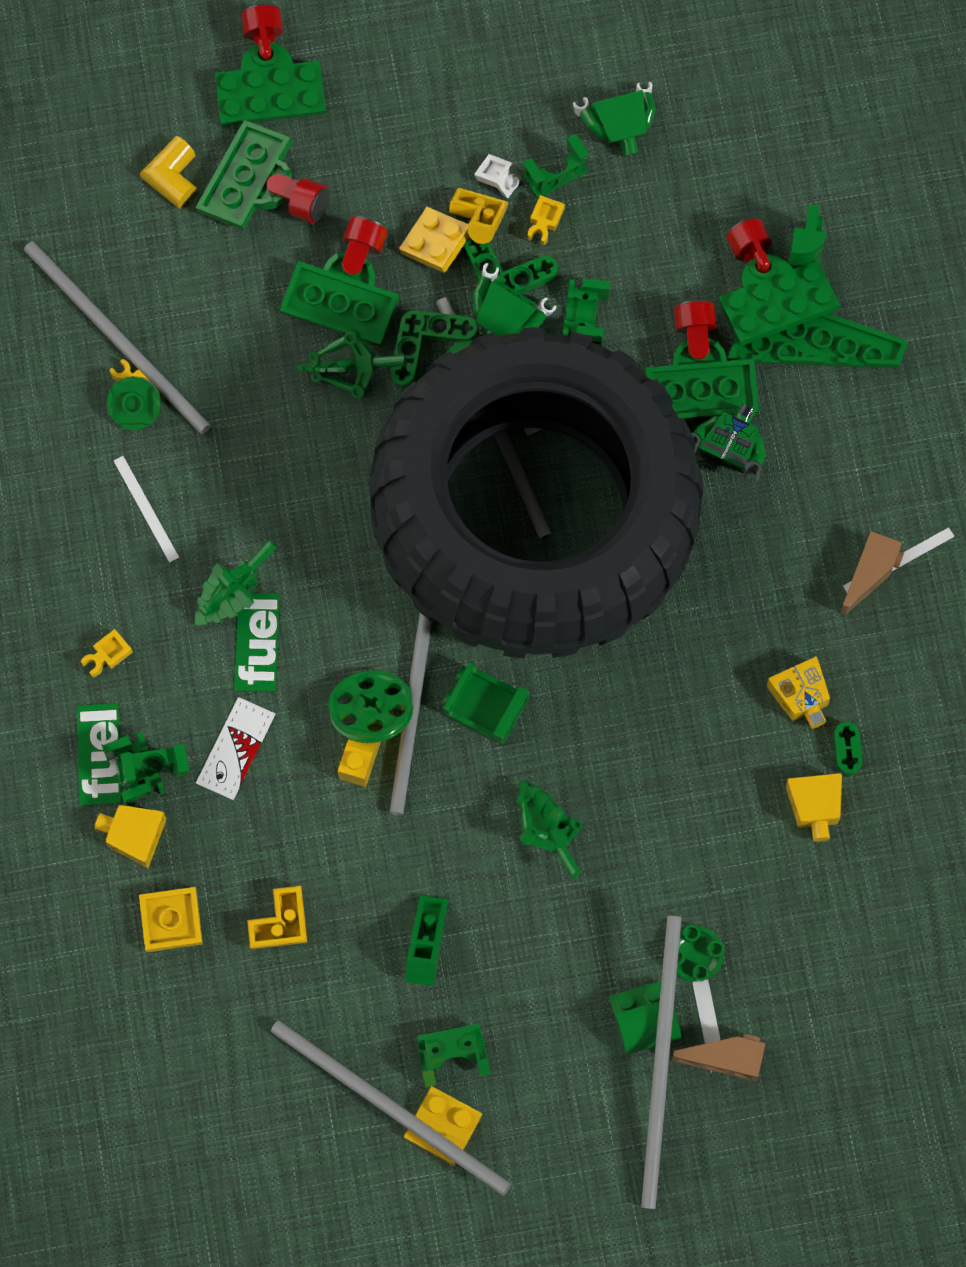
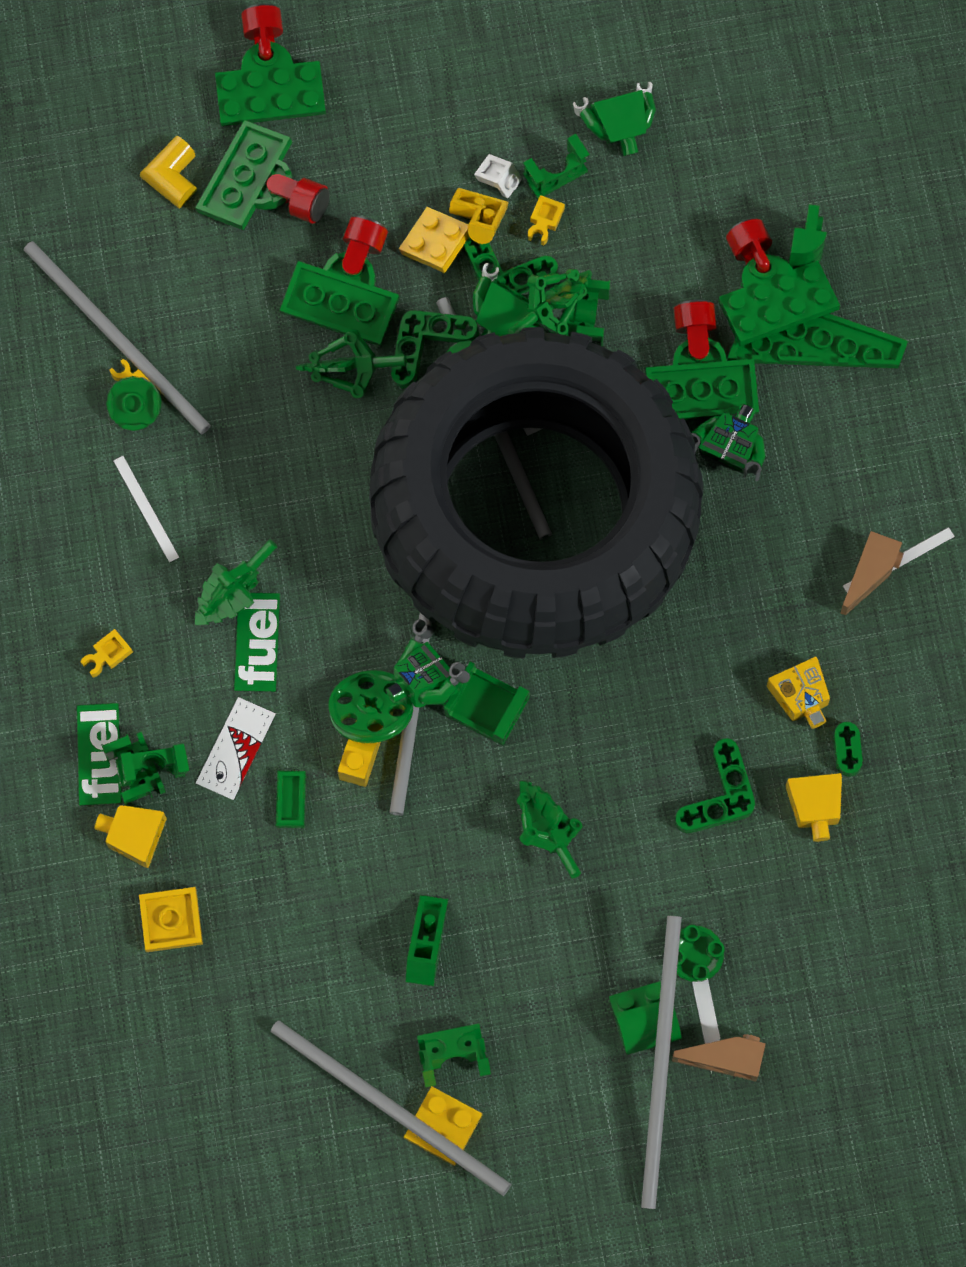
(286, 927): yellow brick -> none
(290, 799): none -> green tile
(423, 674): none -> green torso
(560, 296): none -> green bar
(732, 793): none -> green beam

